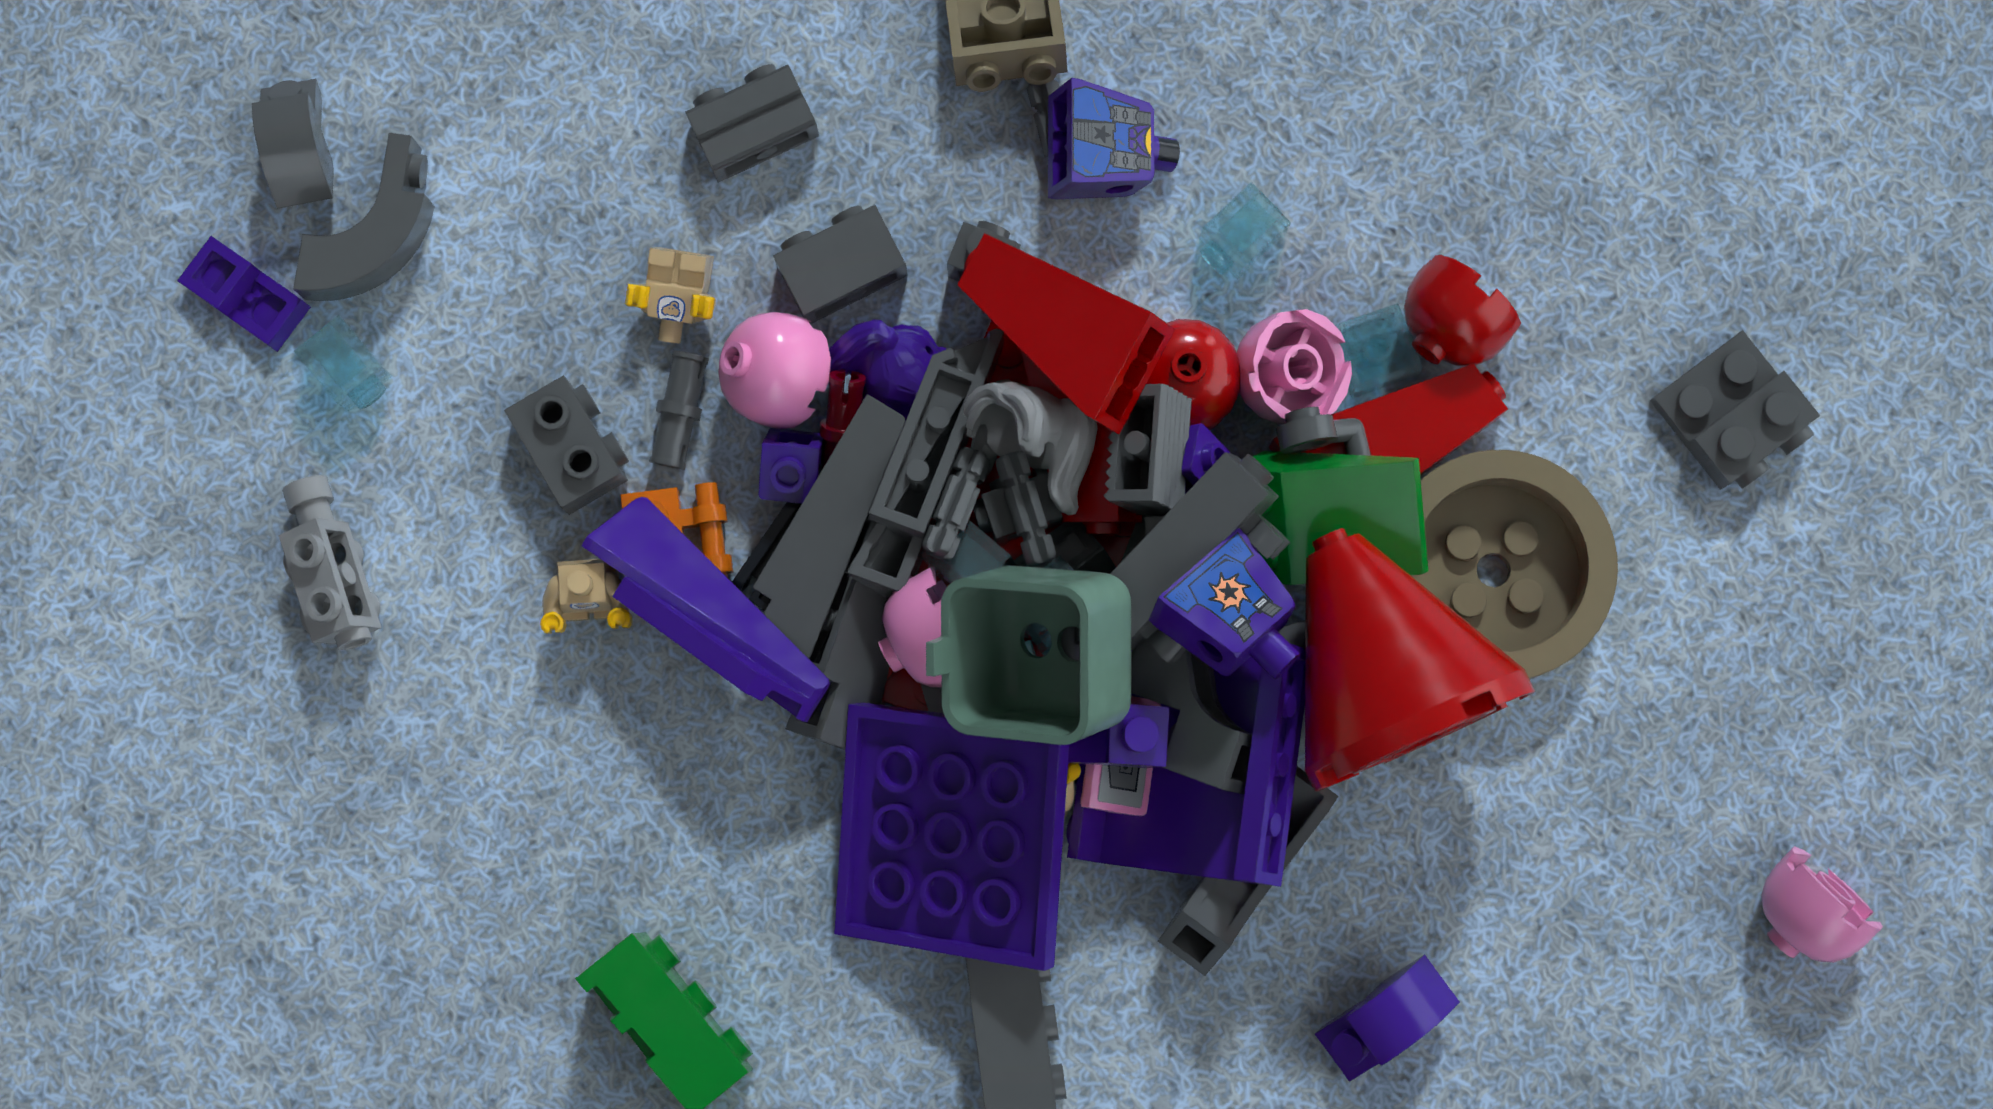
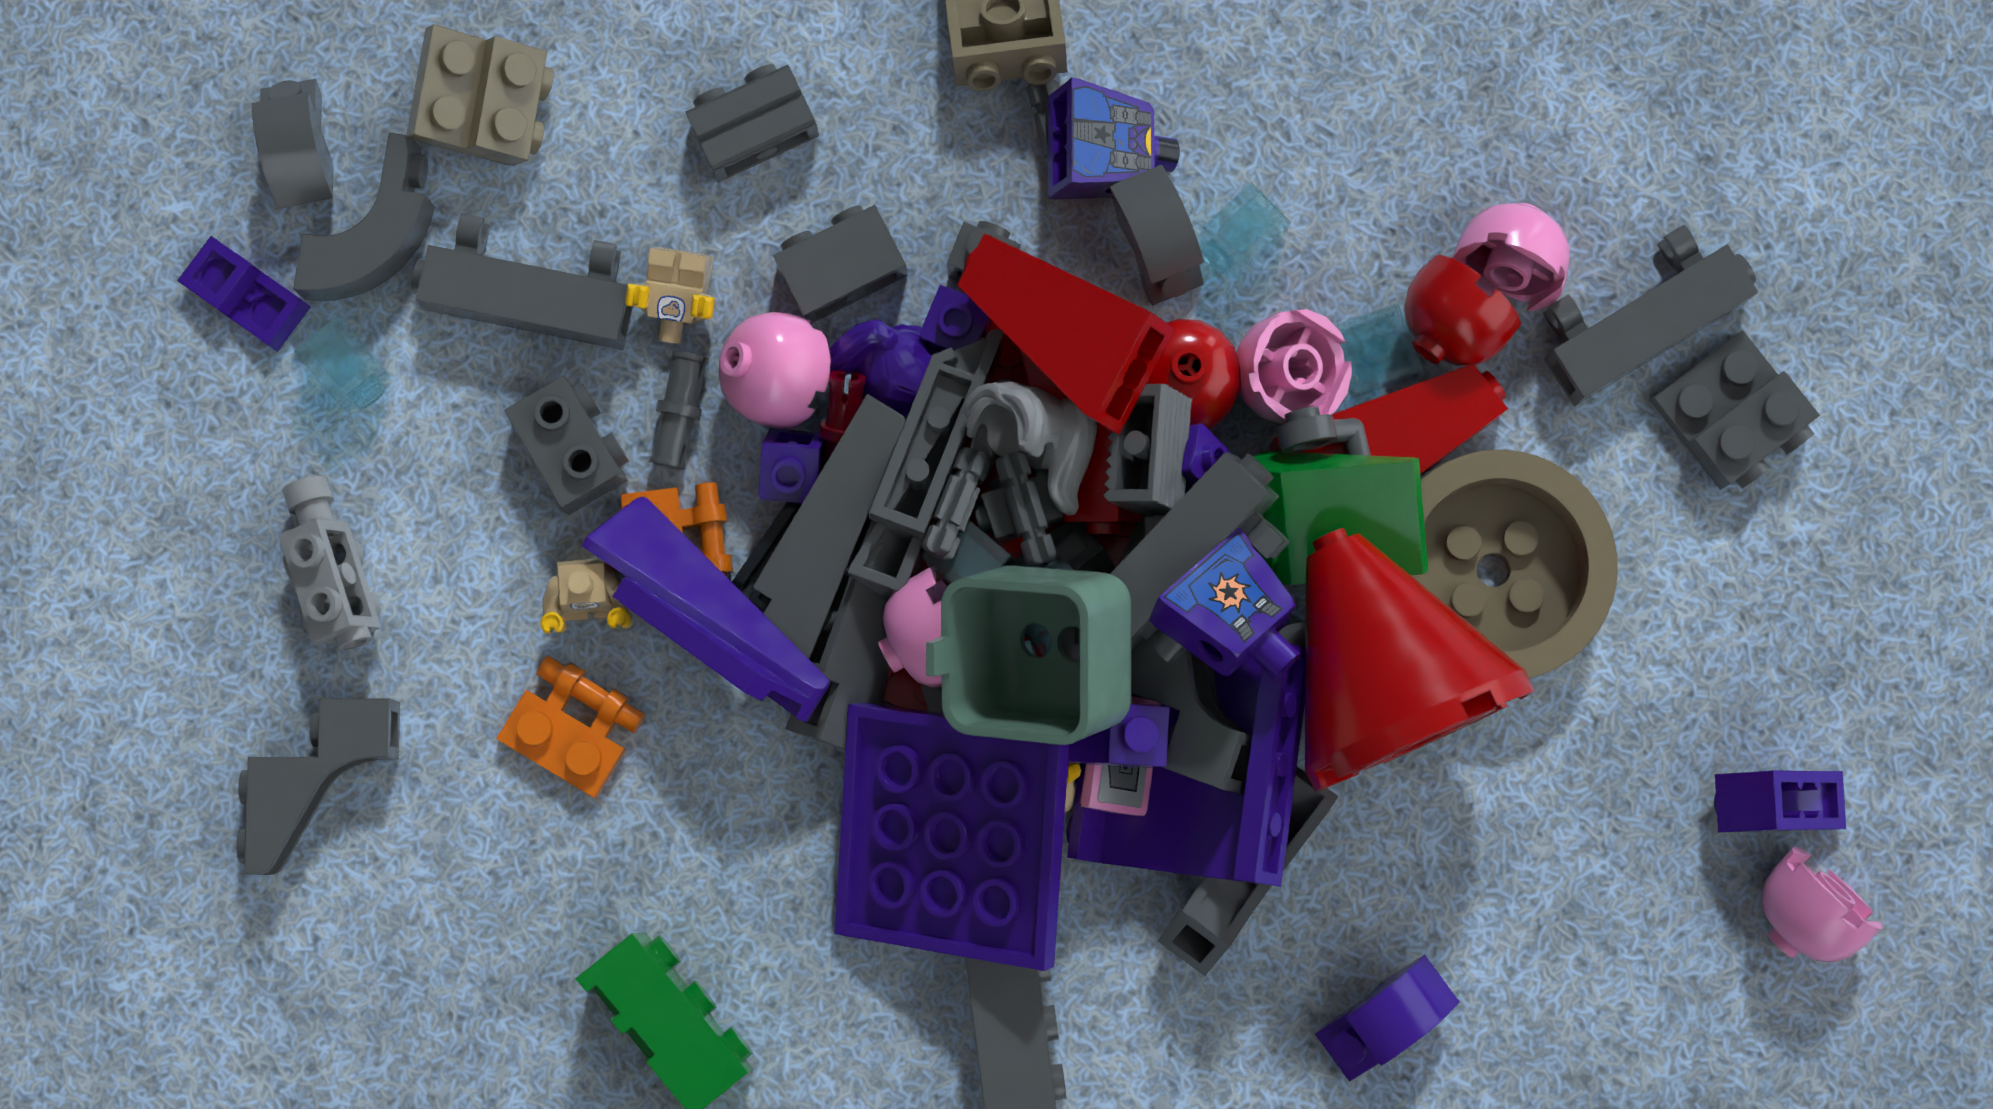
(287, 791): none -> dark grey arch
(479, 96): none -> dark tan plate
(521, 294): none -> dark grey brick
(560, 741): none -> orange plate
(953, 320): none -> dark purple bracket
(1158, 234): none -> dark grey brick
(1517, 253): none -> bright pink cylinder
(1652, 323): none -> dark grey brick
(1779, 801): none -> dark purple arch

